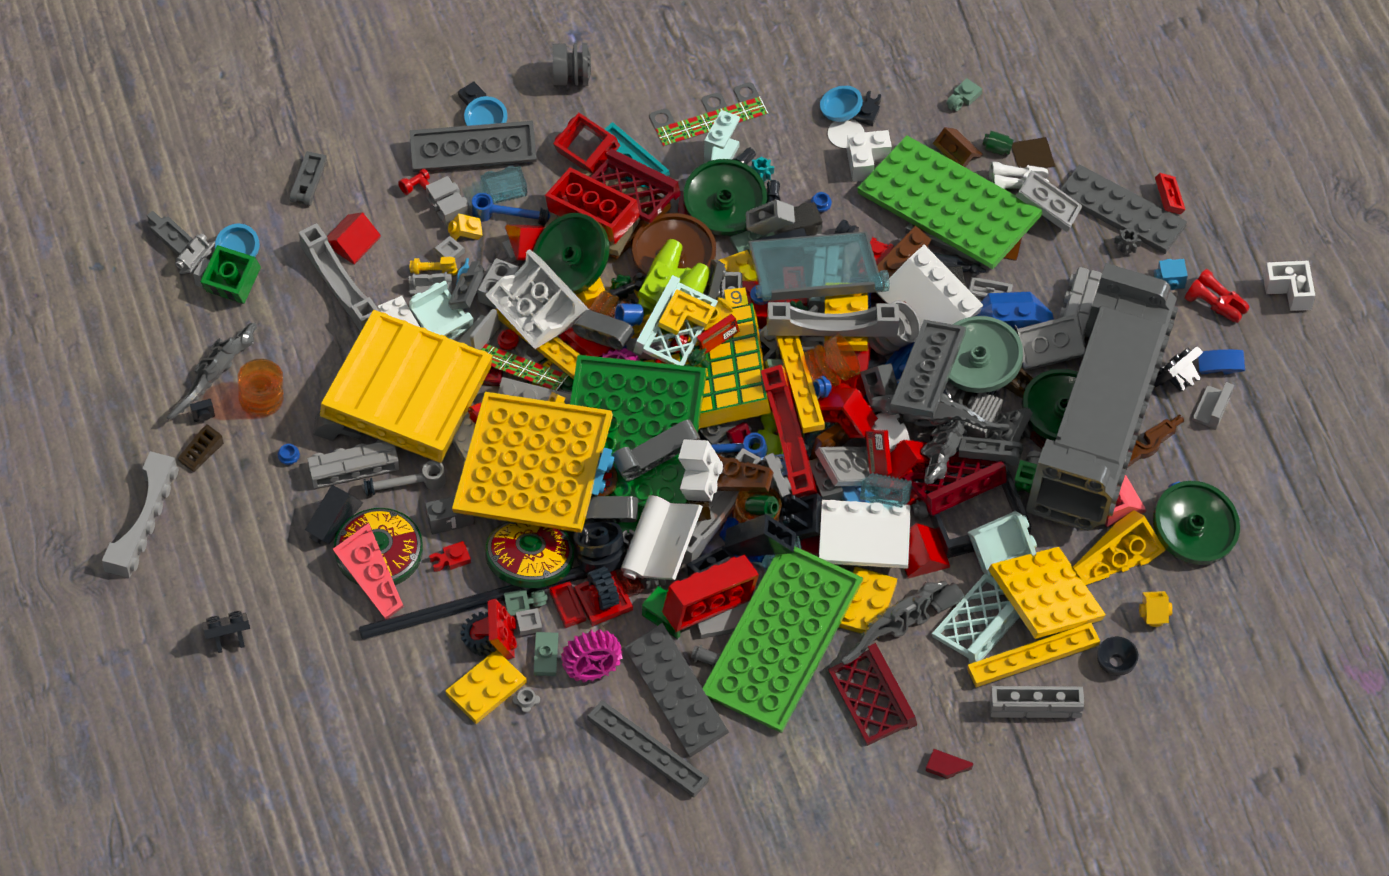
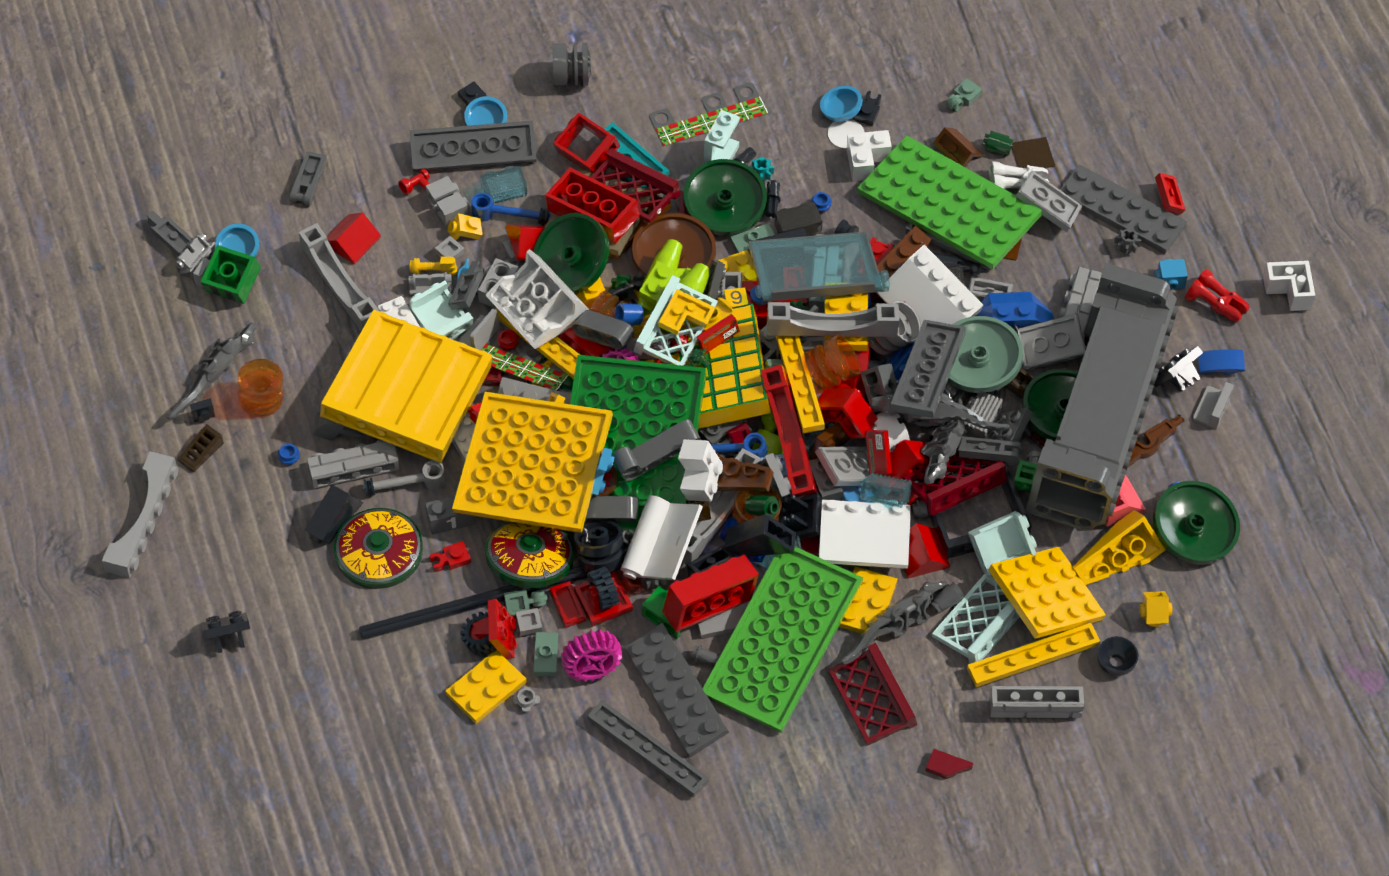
(367, 566): coral wing -> none
(770, 217): light grey brick -> none
(822, 386): blue plate -> none

